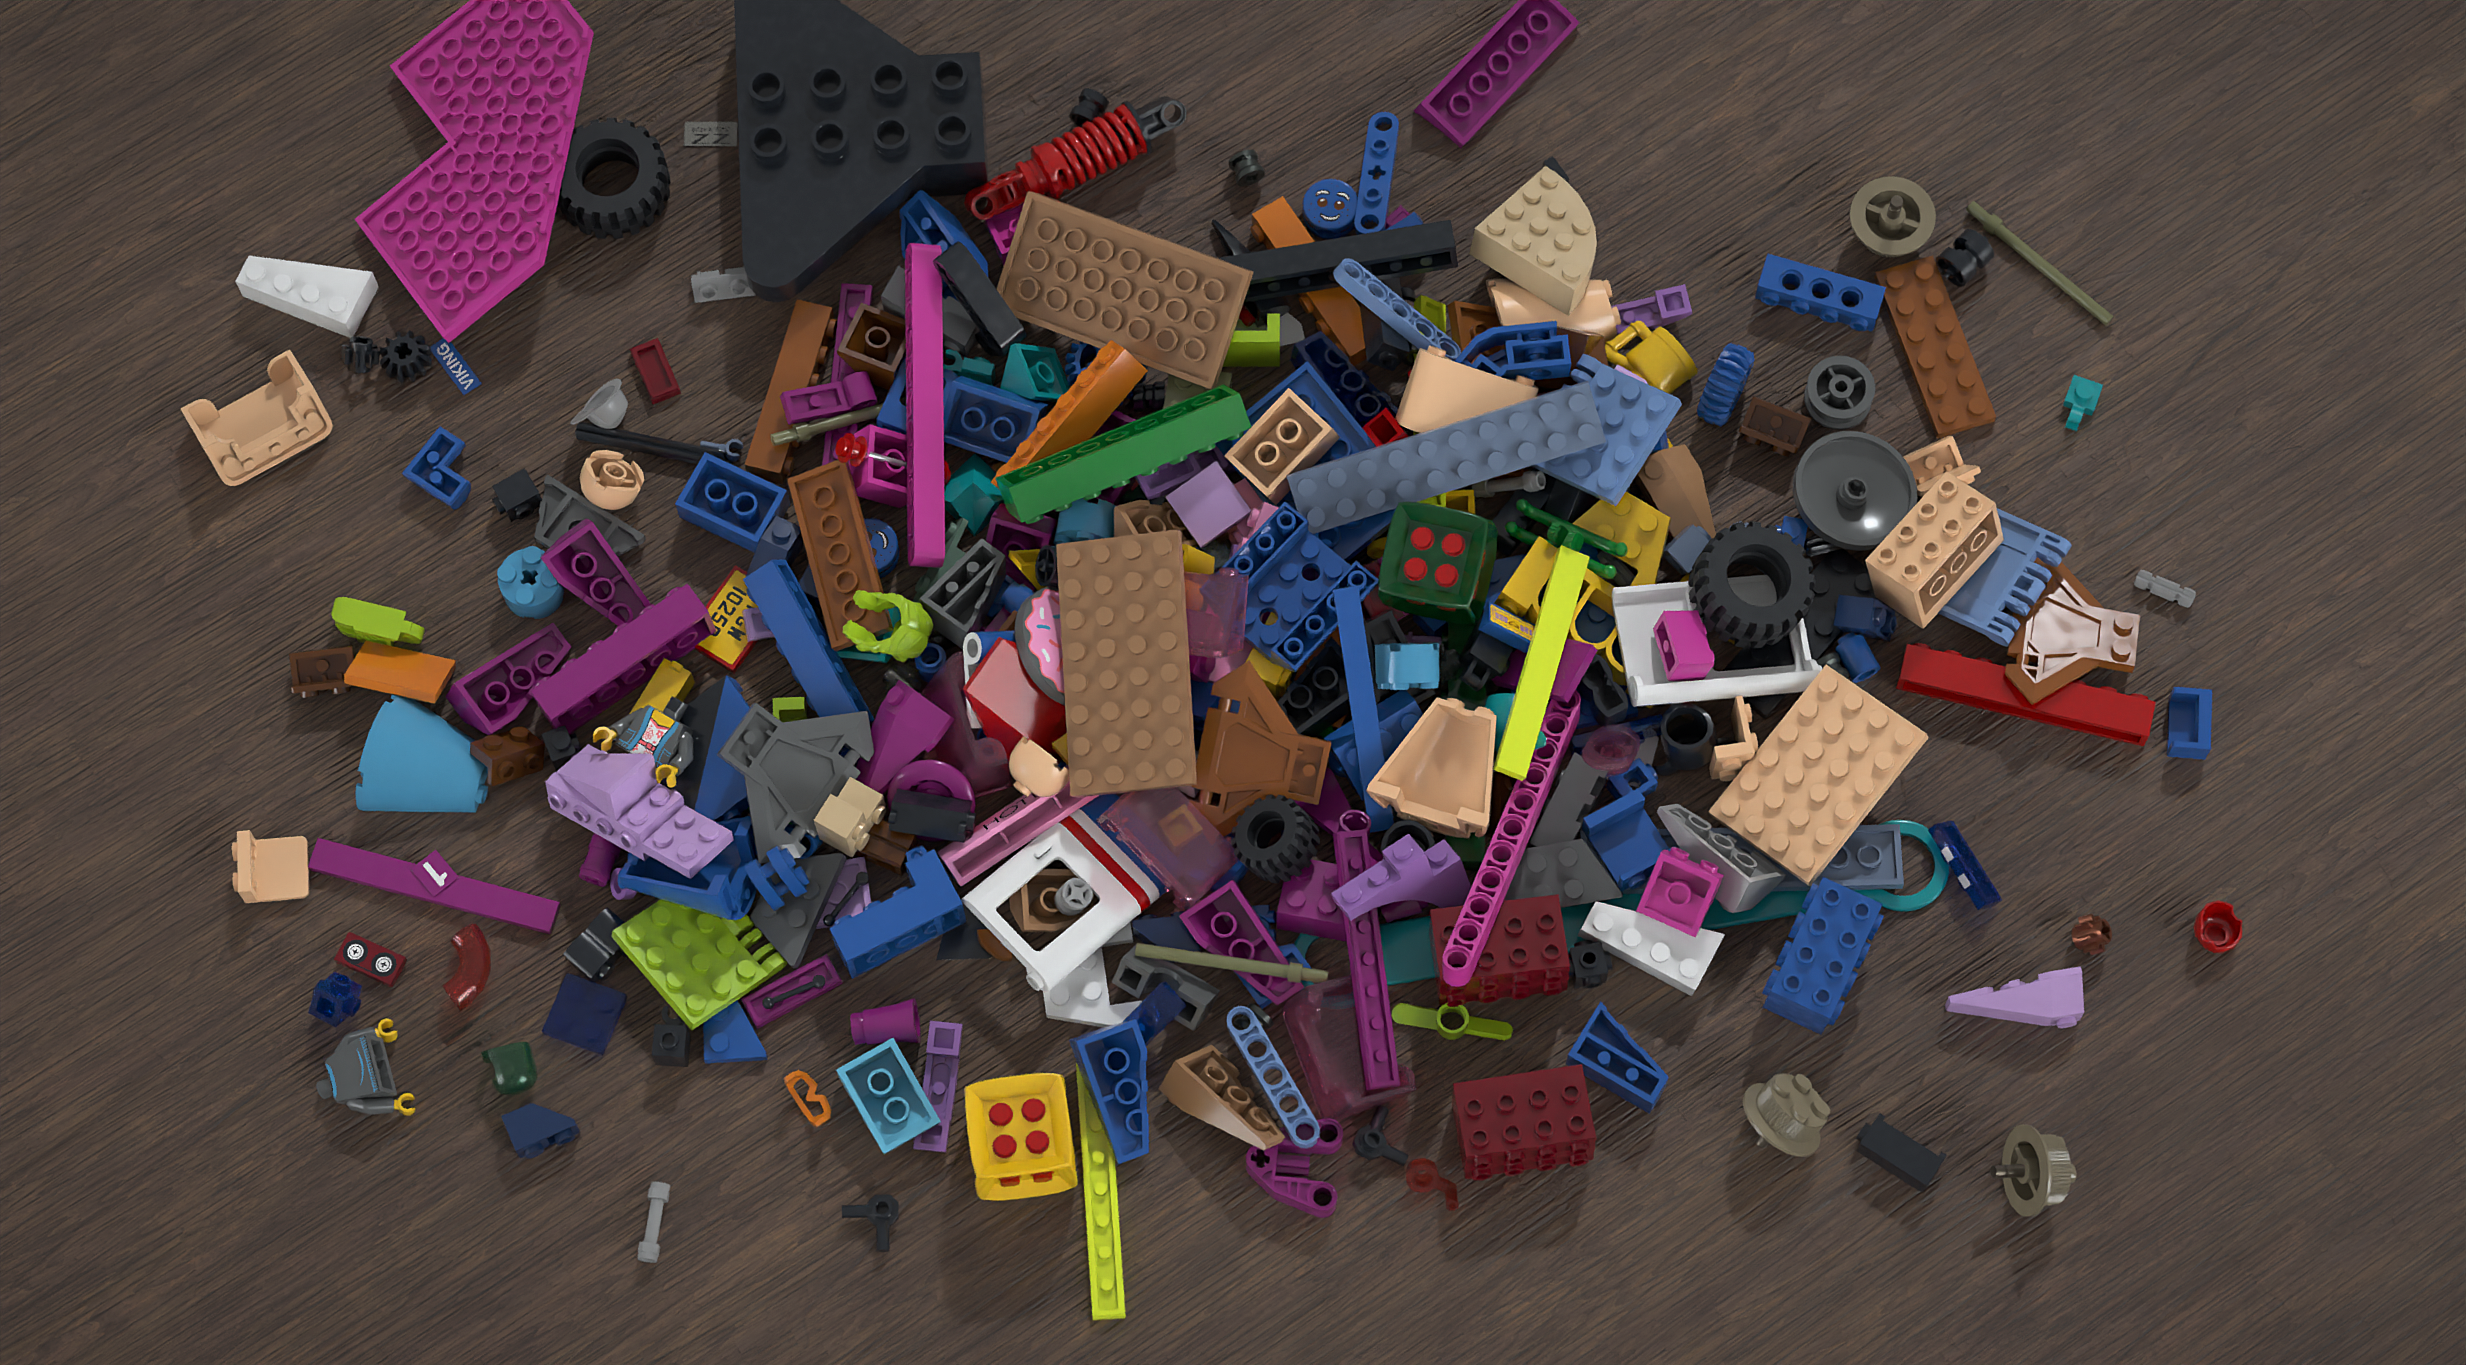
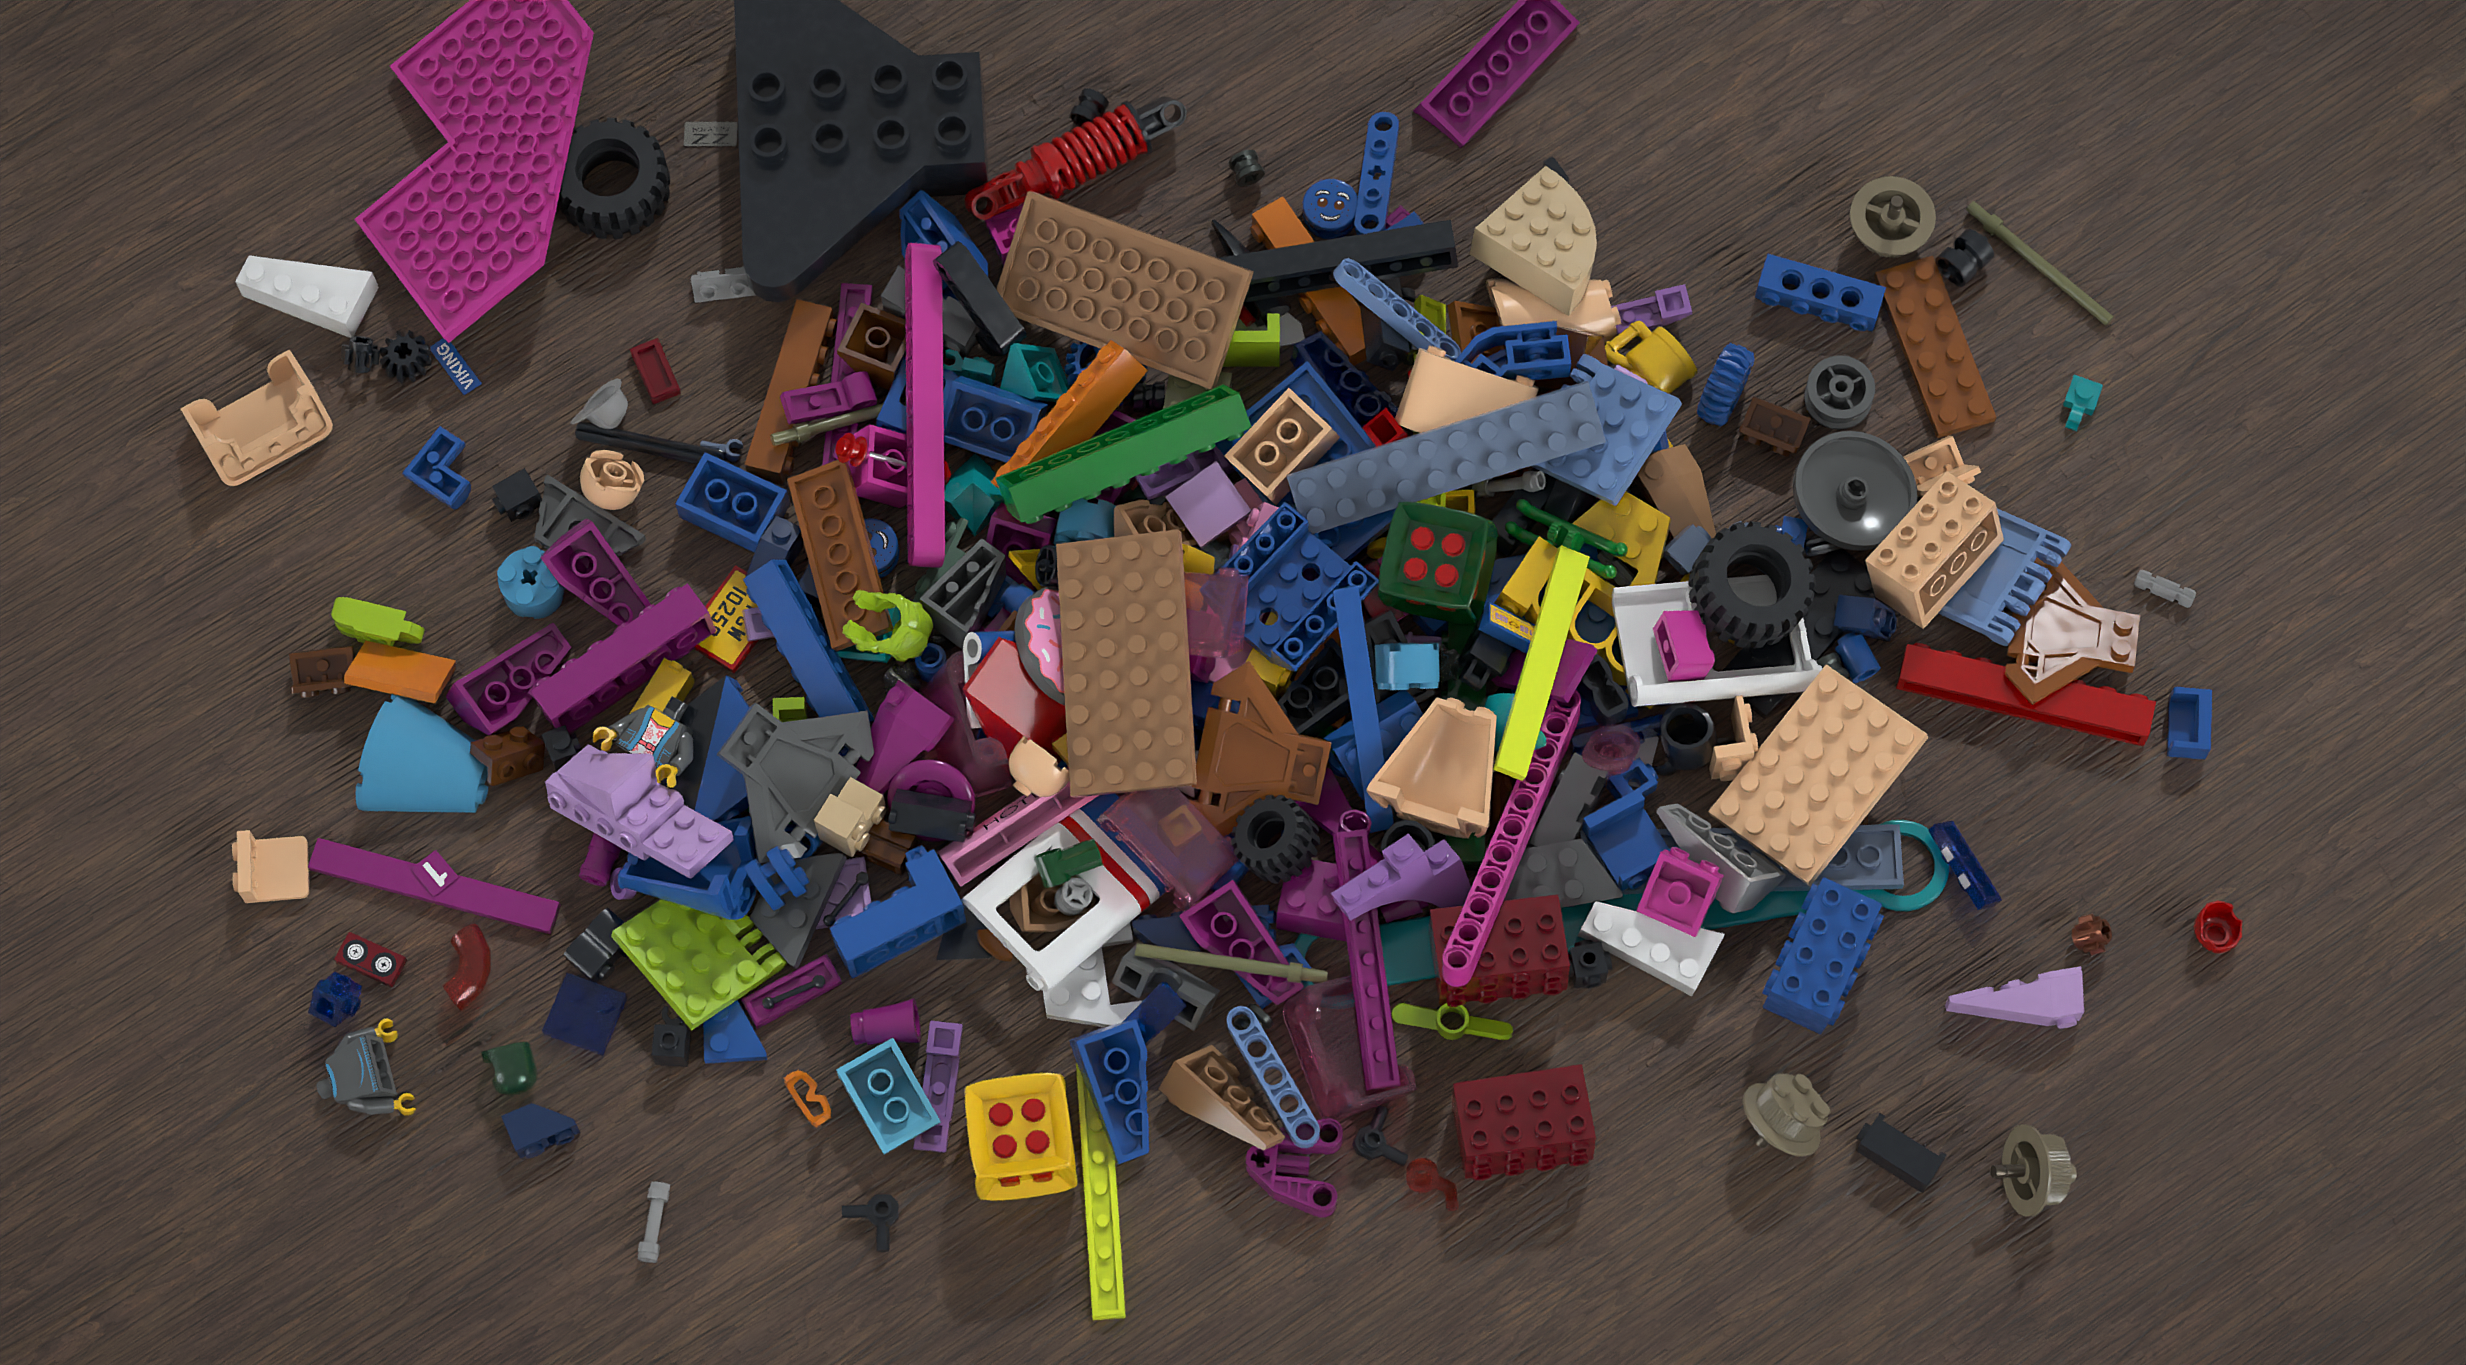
(1060, 864): none -> dark green piece
(1617, 1061): blue wedge -> none

